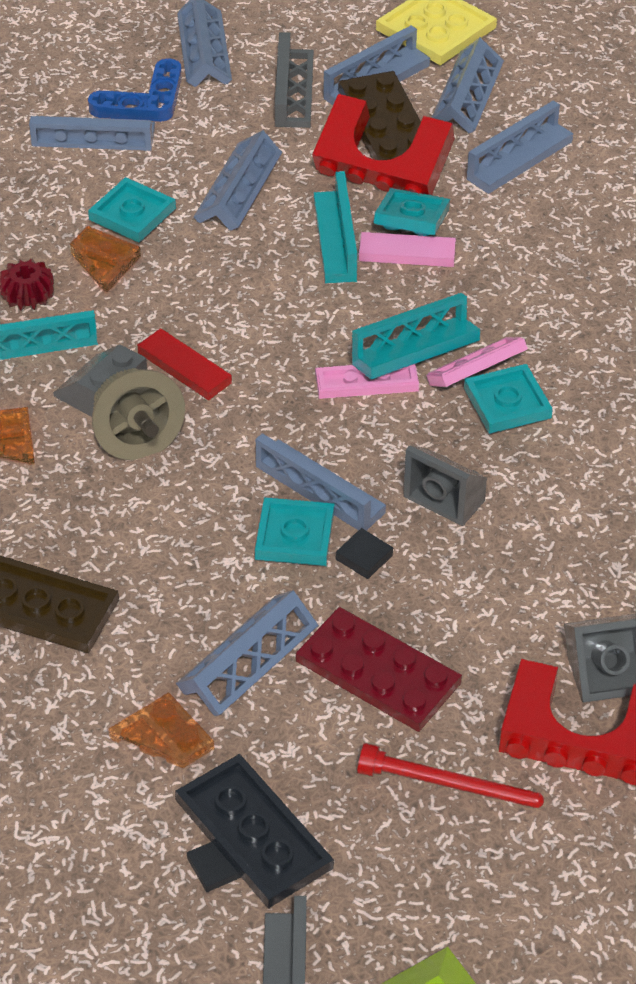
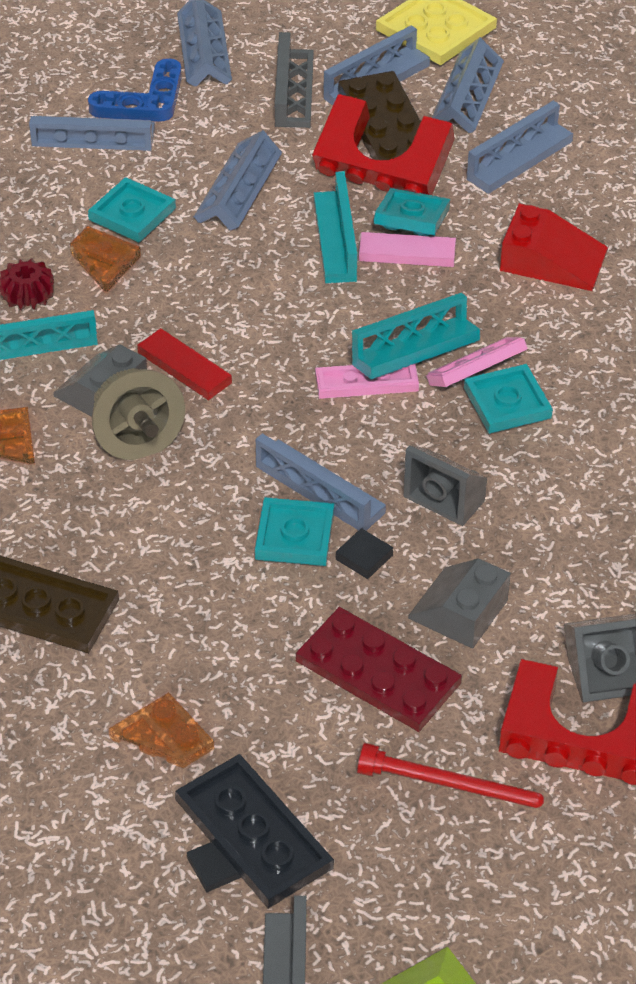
(239, 642): sand blue fence -> none
(463, 601): none -> dark grey slope
(551, 249): none -> red slope

